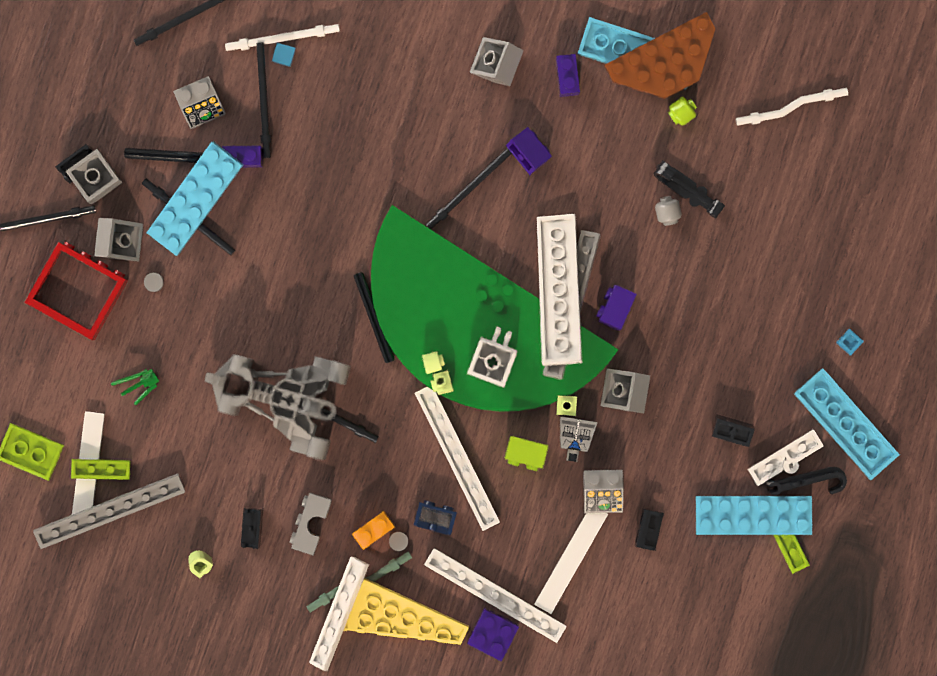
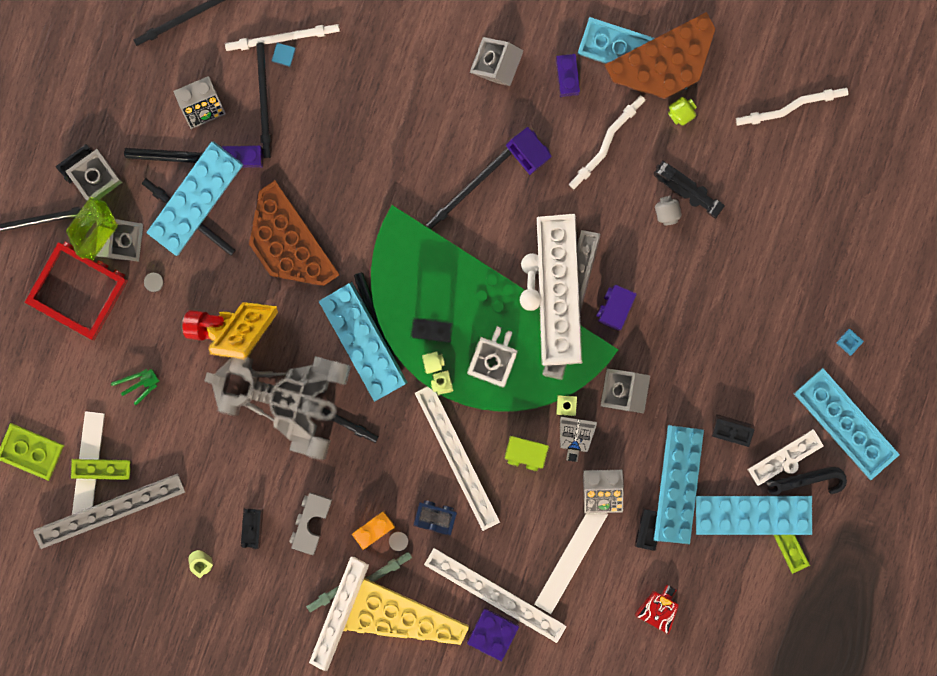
(92, 211): none -> clear neon green window
(232, 332): none -> yellow plate
(285, 241): none -> dark orange plate
(363, 341): none -> medium azure plate
(432, 330): none -> black window
(530, 298): none -> white piece
(585, 171): none -> white bar
(659, 609): none -> red torso
(678, 484): none -> medium azure plate

